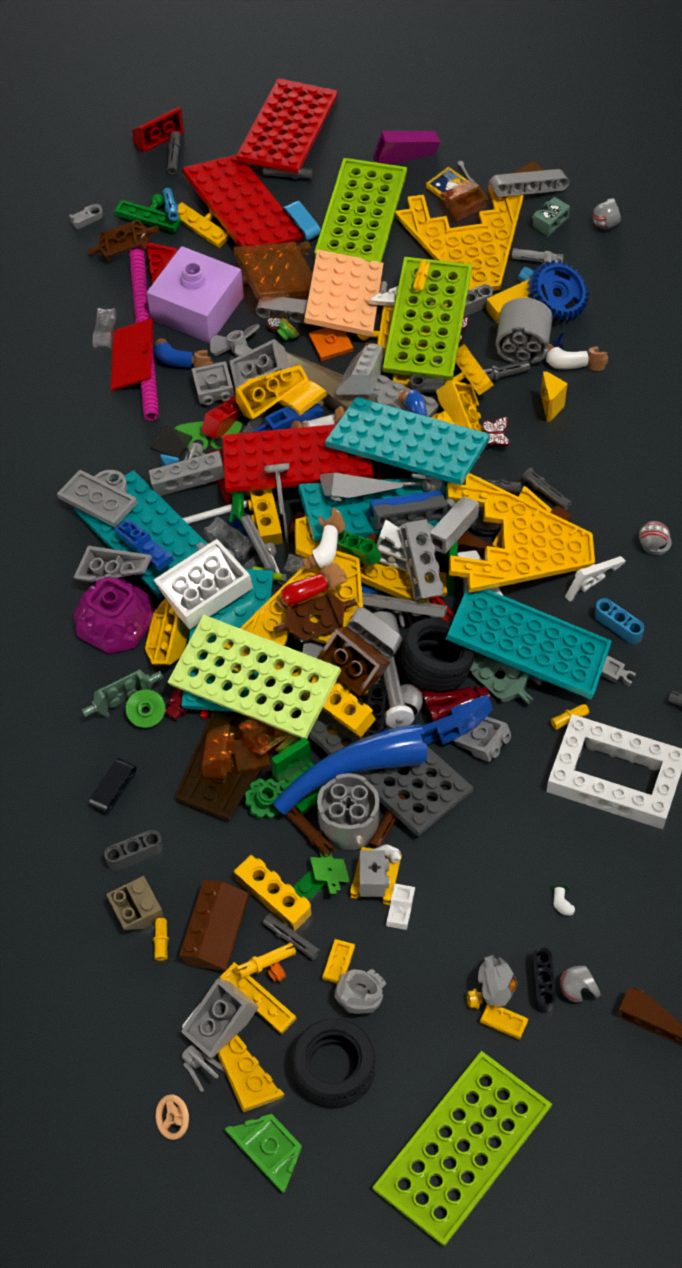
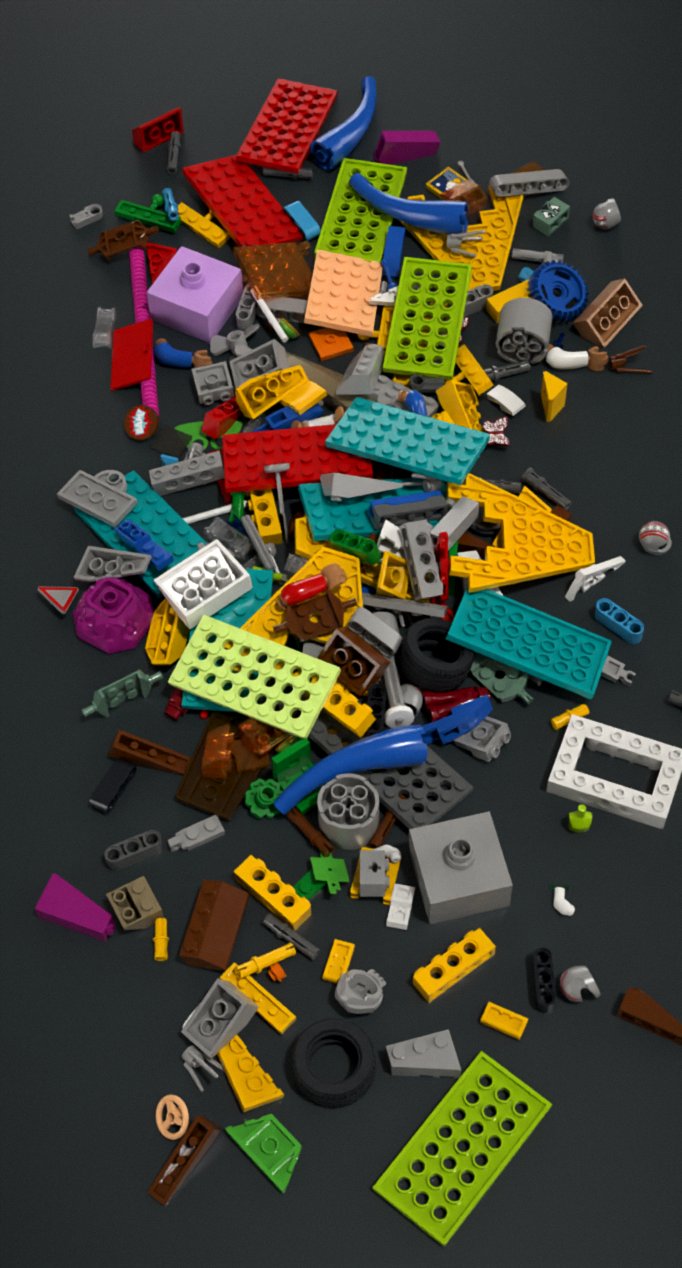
(59, 596): none -> piece
(72, 909): none -> magenta slope
(141, 422): none -> tile
(143, 699): bright green dish -> none
(147, 754): none -> reddish brown slope
(184, 1158): none -> reddish brown slope
(197, 834): none -> light grey hinge
(246, 309): none -> light grey beam
(271, 318): none -> white bar
(326, 551): piece -> none
(341, 140): none -> blue brick
(384, 263): none -> blue hinge
(393, 576): none -> yellow slope
(394, 250): none -> blue slope
(421, 275): yellow axle -> none
(424, 1055): none -> light grey wedge
(429, 215): none -> blue brick
(430, 987): none -> yellow brick
(441, 557): none -> red wing
(454, 241): none -> light grey plant
(460, 867): none -> light grey brick
(474, 999): yellow plate -> none
(497, 981): light grey helmet -> none
(506, 399): none -> white slope
(580, 820): none -> lime piece
(608, 313): none -> medium nougat slope
(619, 360): none -> reddish brown plant

